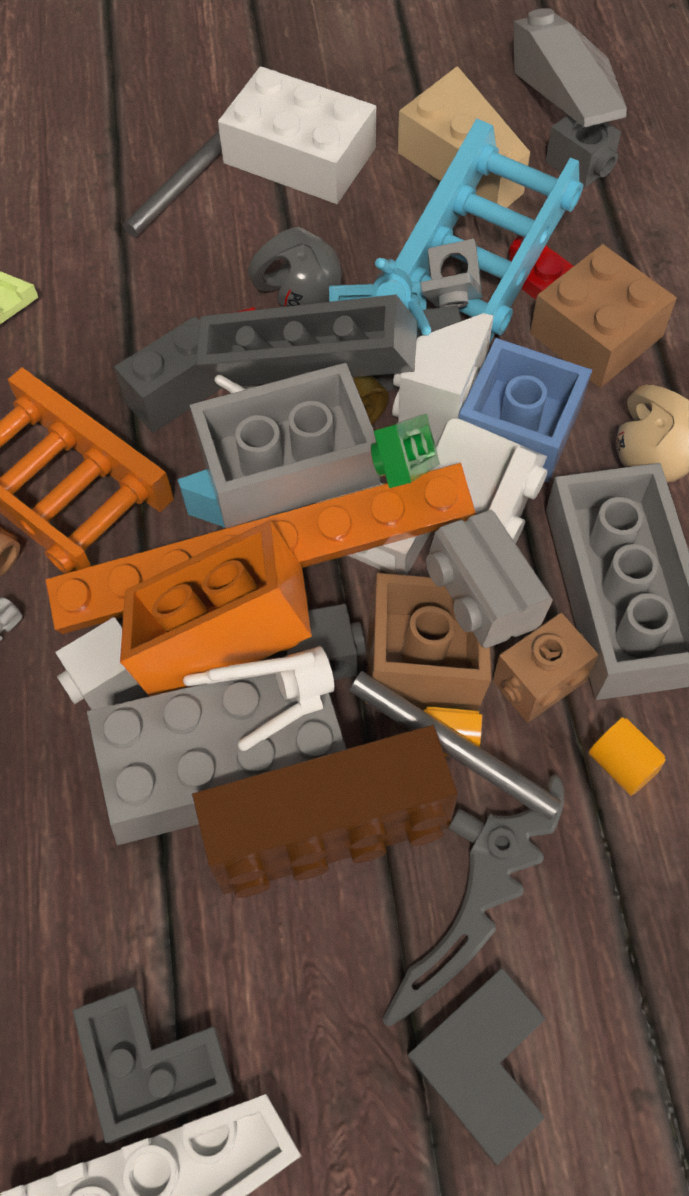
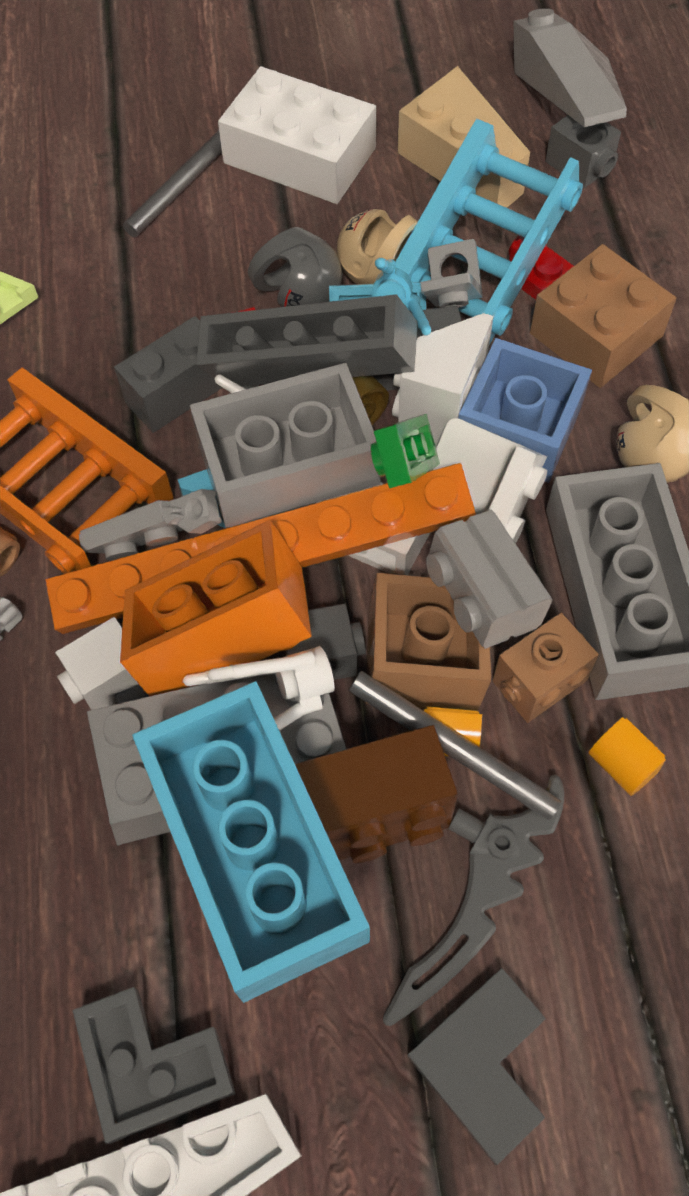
(152, 525): none -> light grey hinge
(251, 842): none -> medium azure brick
(371, 237): none -> tan helmet

